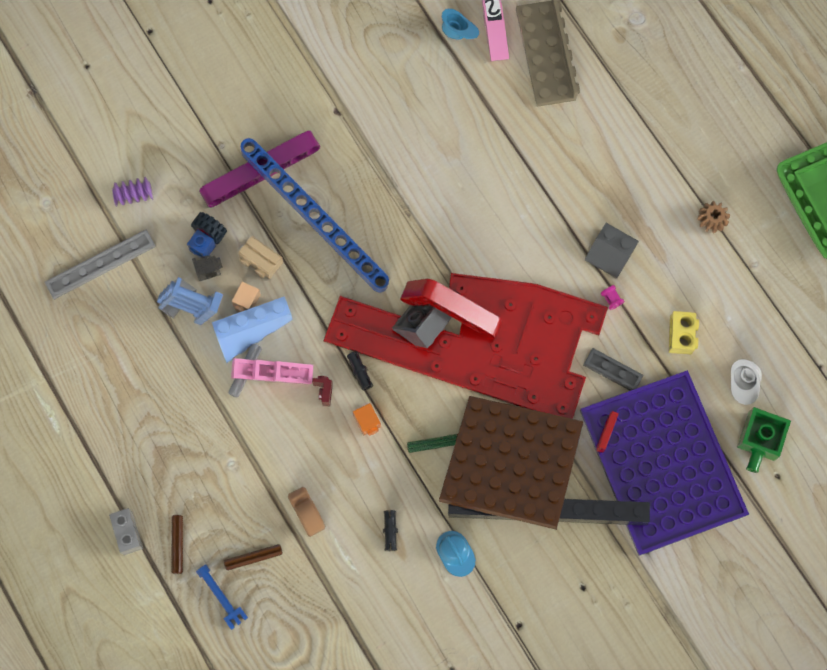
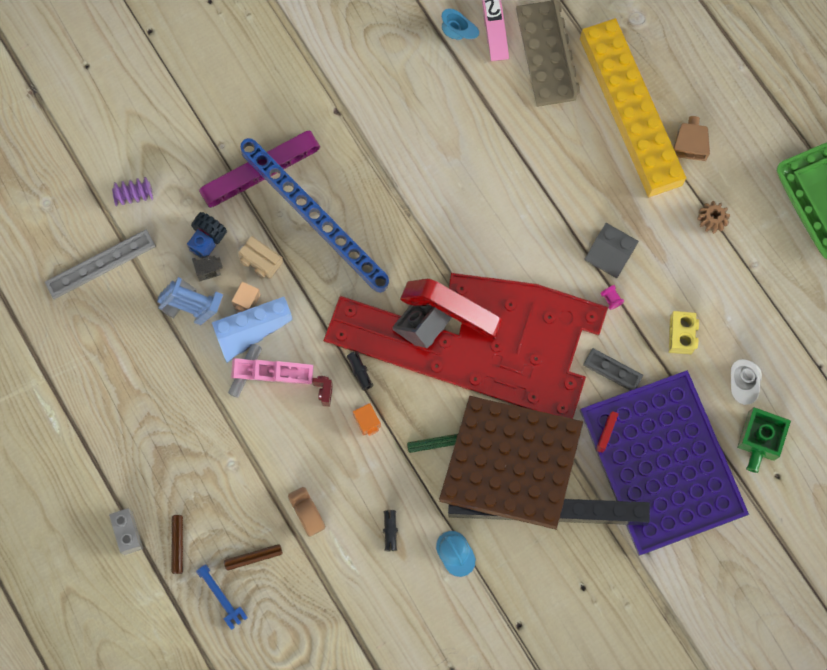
(632, 108): none -> yellow brick
(692, 140): none -> medium nougat torso

